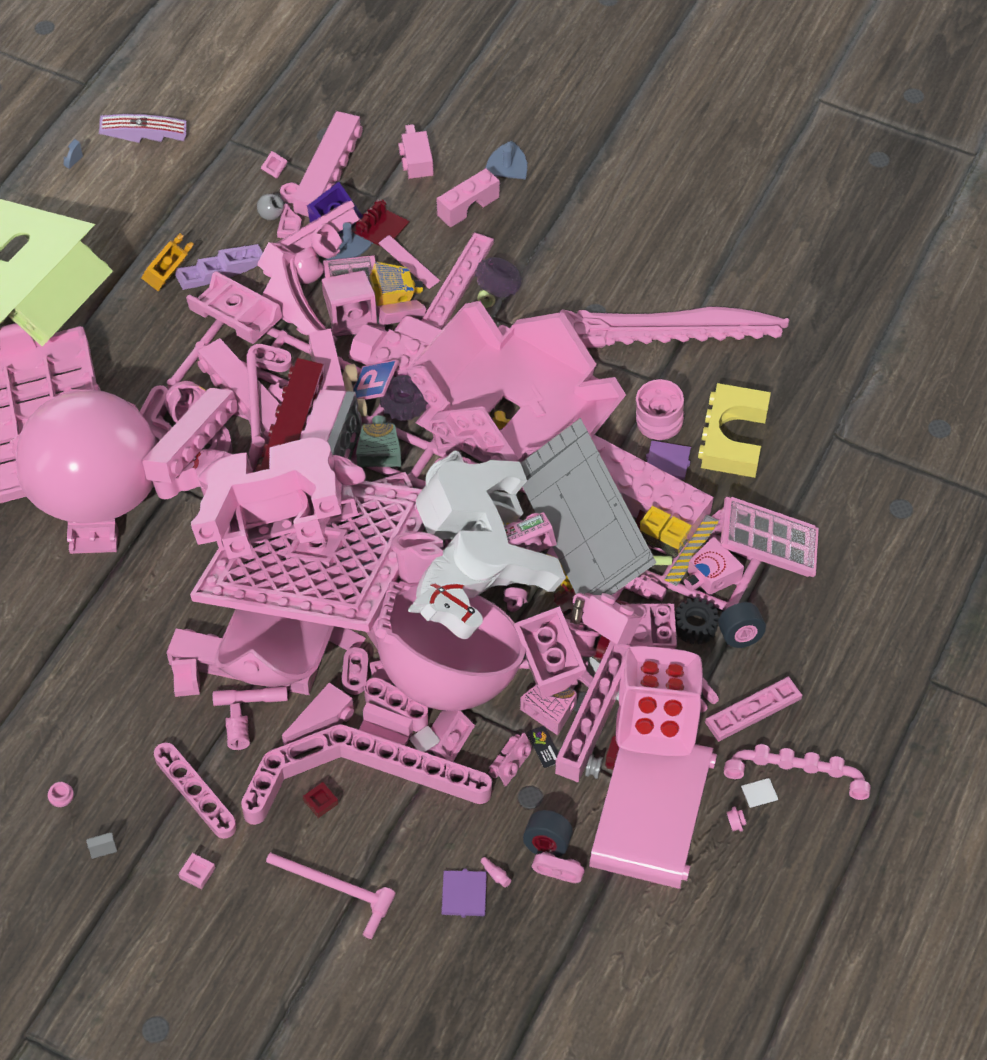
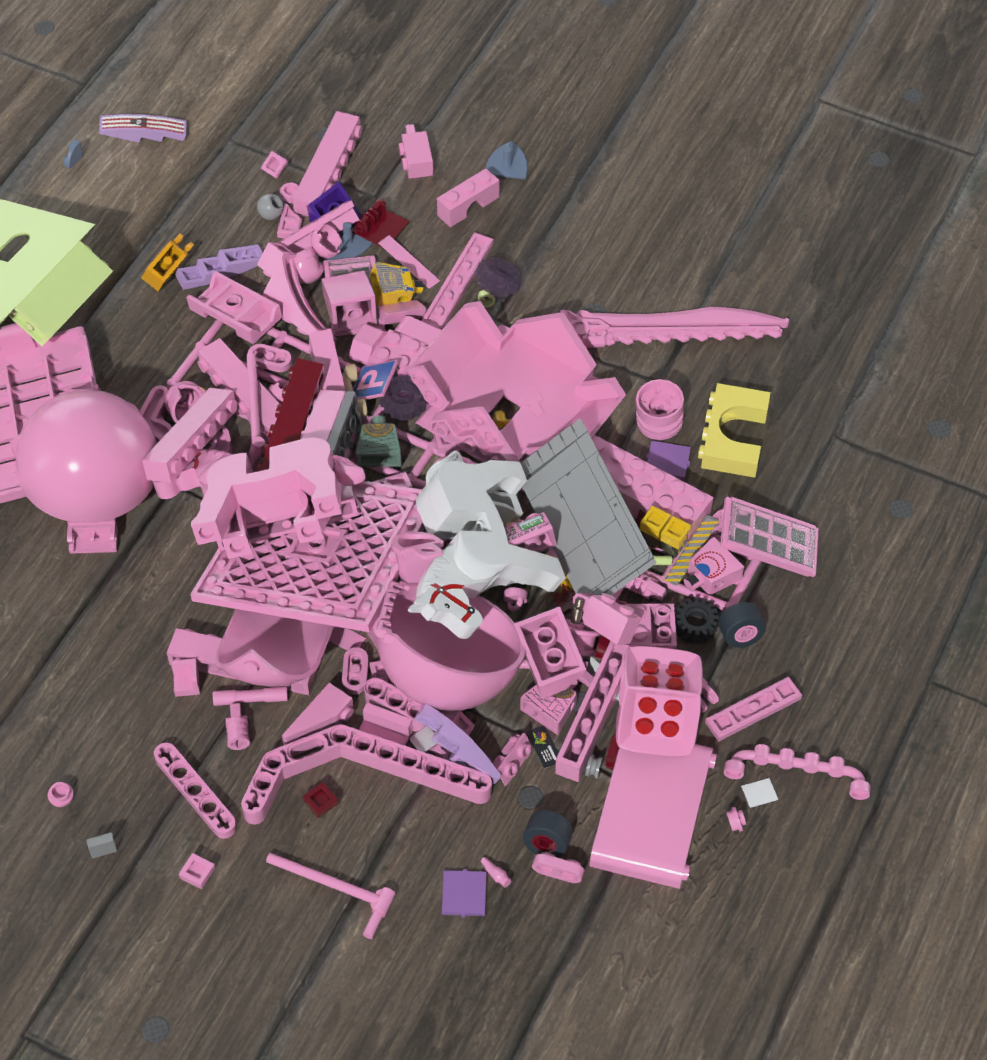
(455, 740): none -> lavender slope

